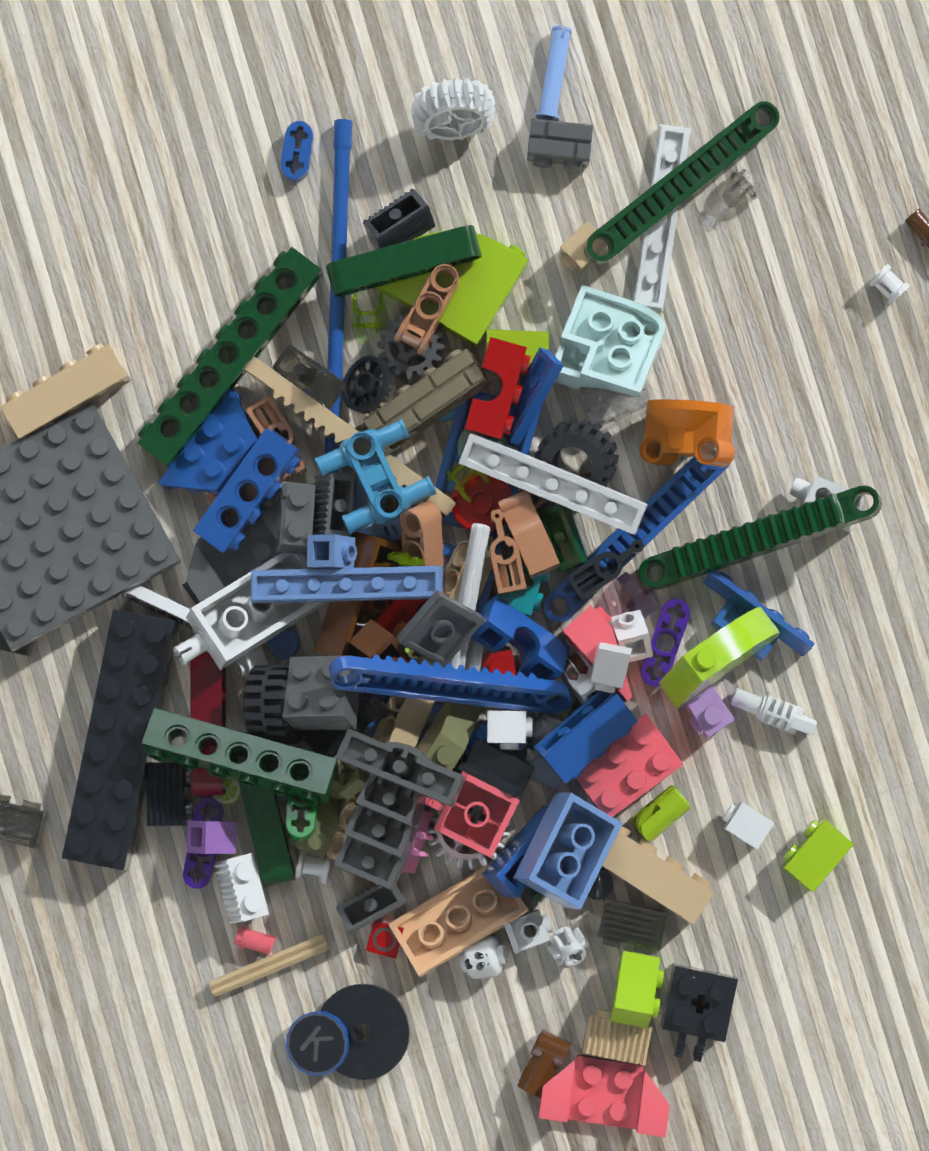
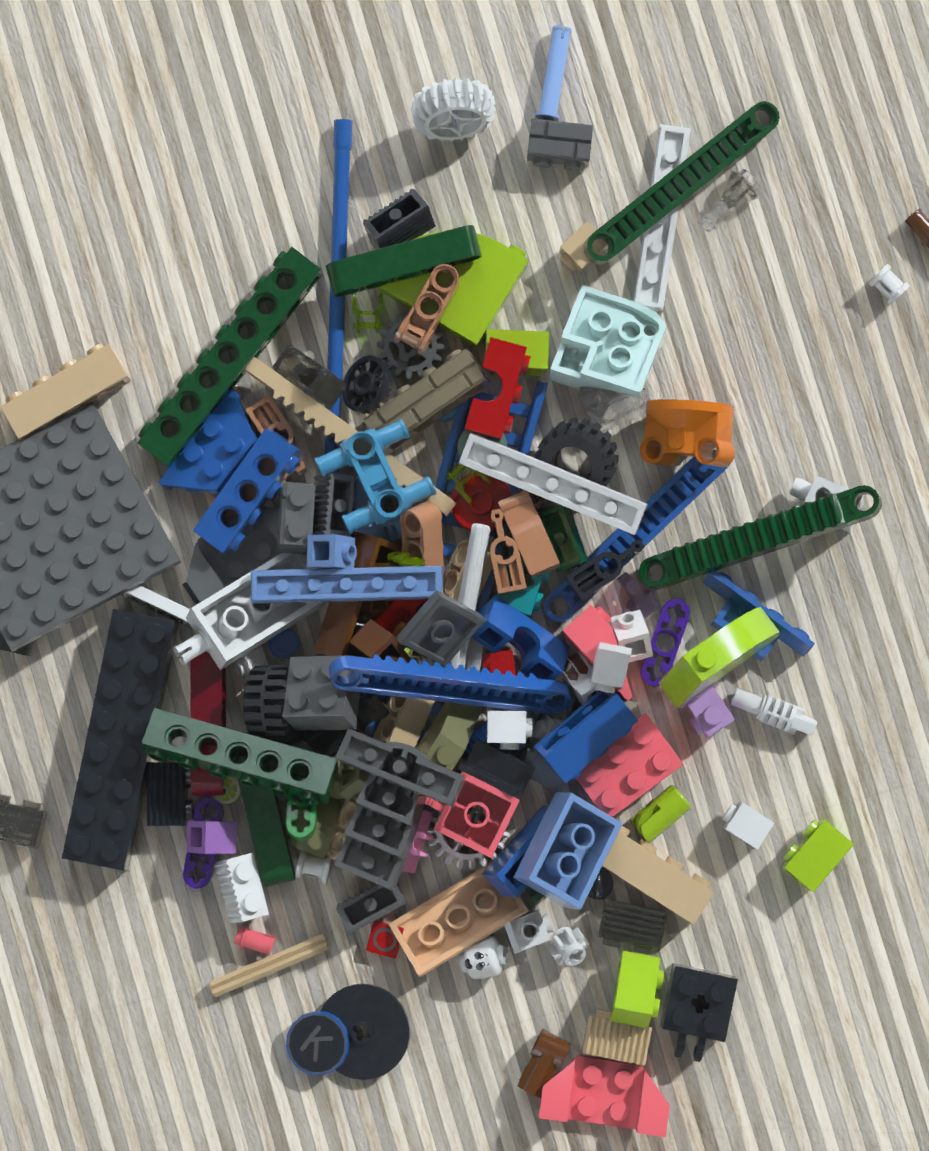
(290, 150): blue beam -> none
(536, 386): blue plate -> none

